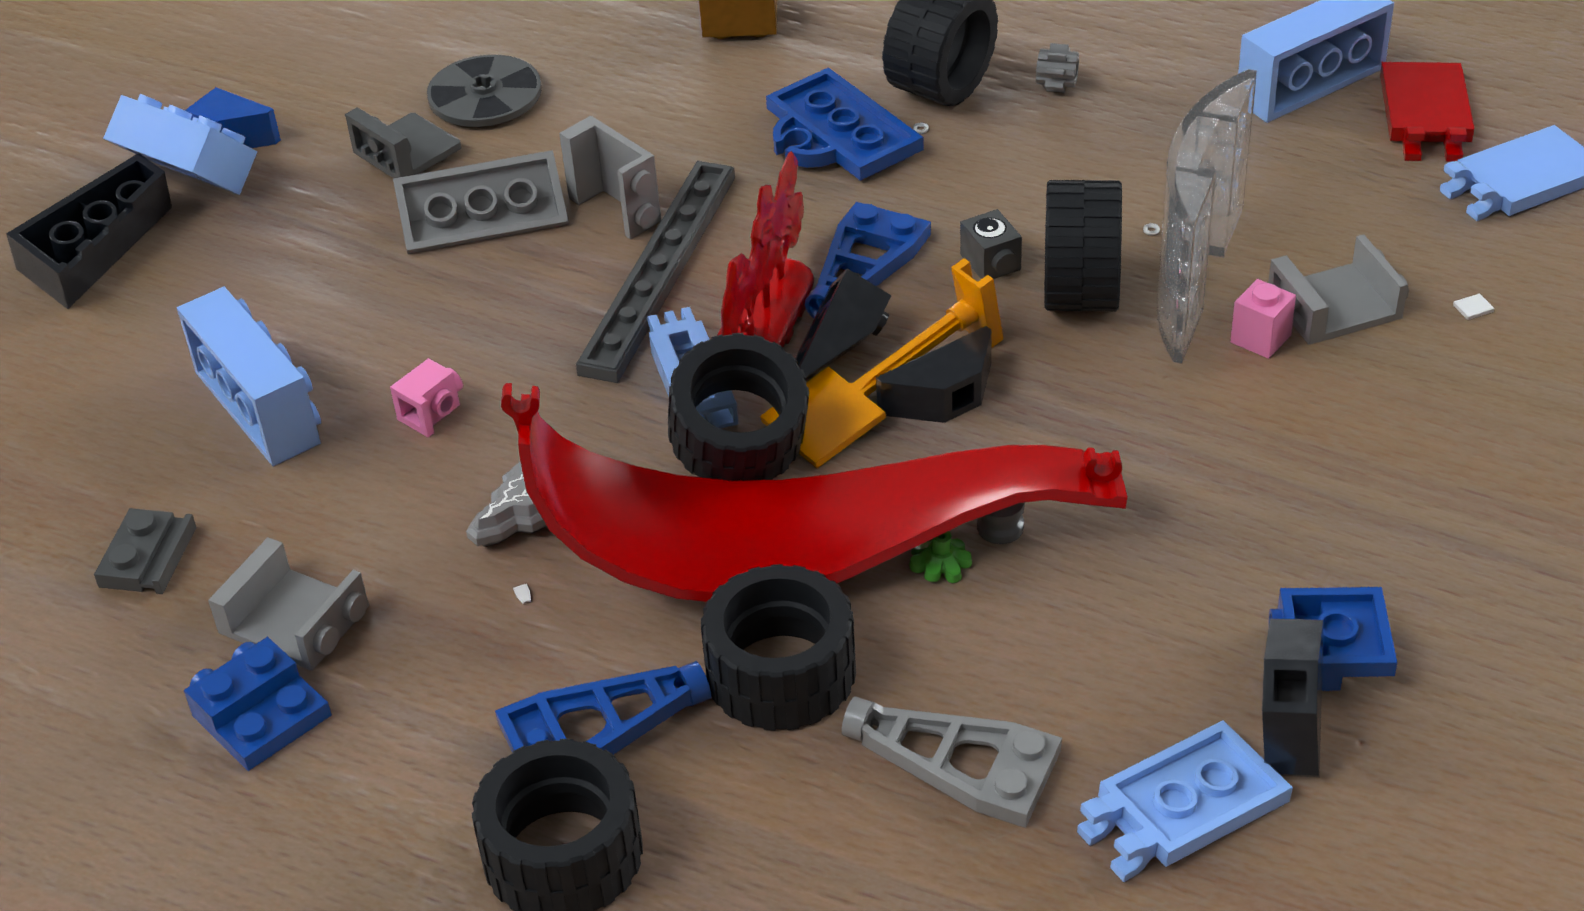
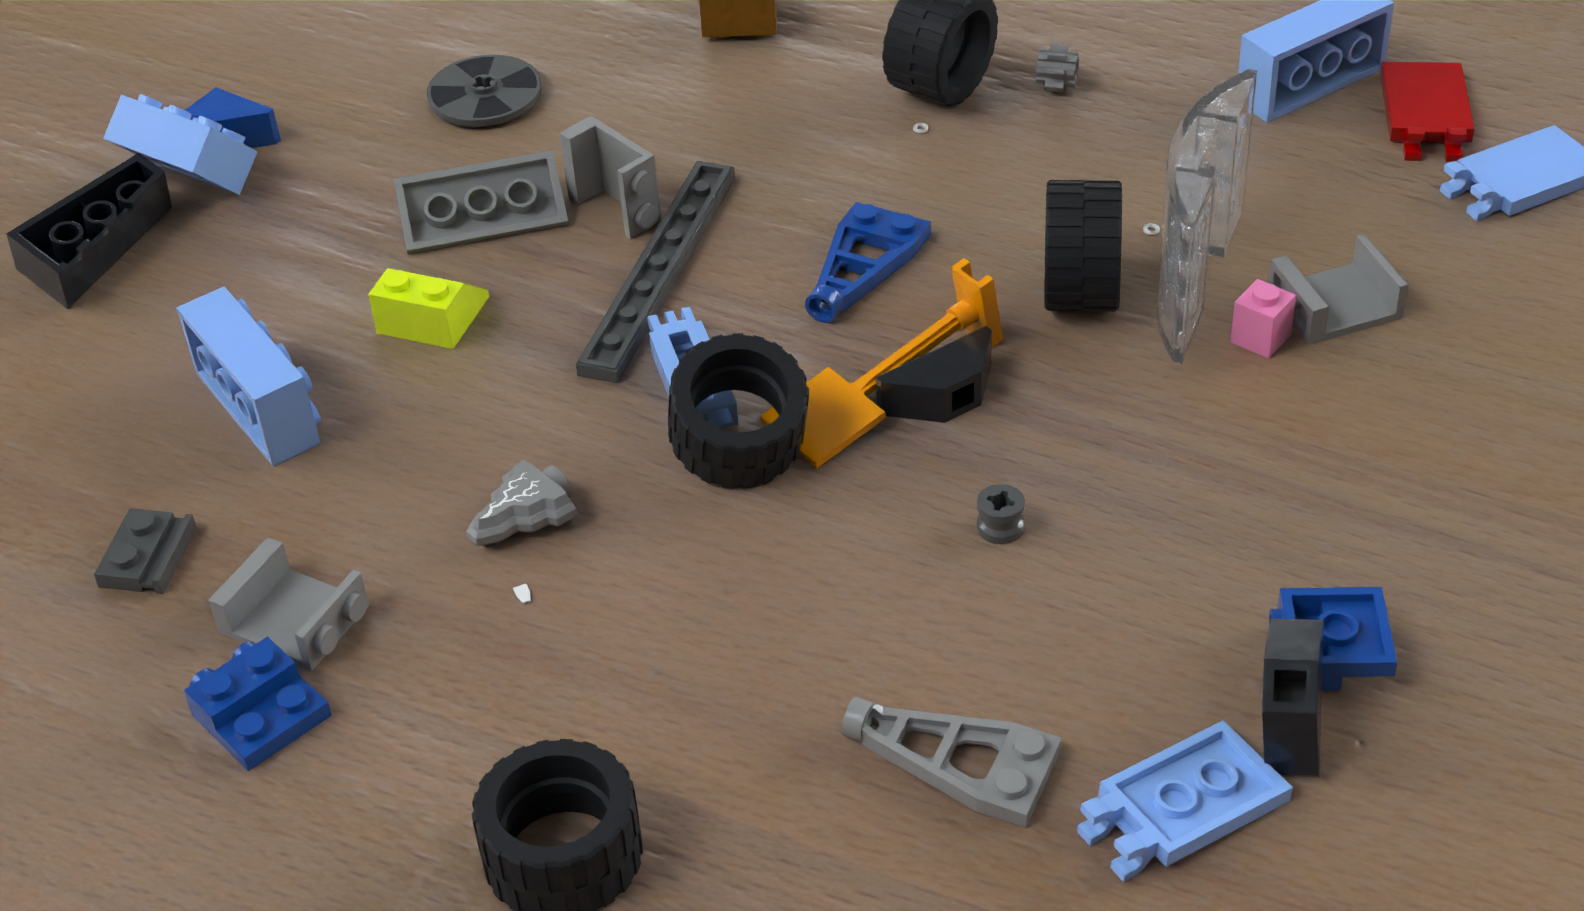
(401, 147): dark grey bracket -> none
(424, 307): none -> neon yellow slope
(426, 396): bright pink brick -> none
(668, 689): blue plate -> none
(698, 532): red panel -> none
(768, 288): red plant -> none
(783, 689): black tyre -> none
(840, 124): blue plate -> none
(844, 319): black slope -> none
(939, 557): bright green plant -> none
(991, 244): dark grey brick -> none
(1473, 306): white window -> none

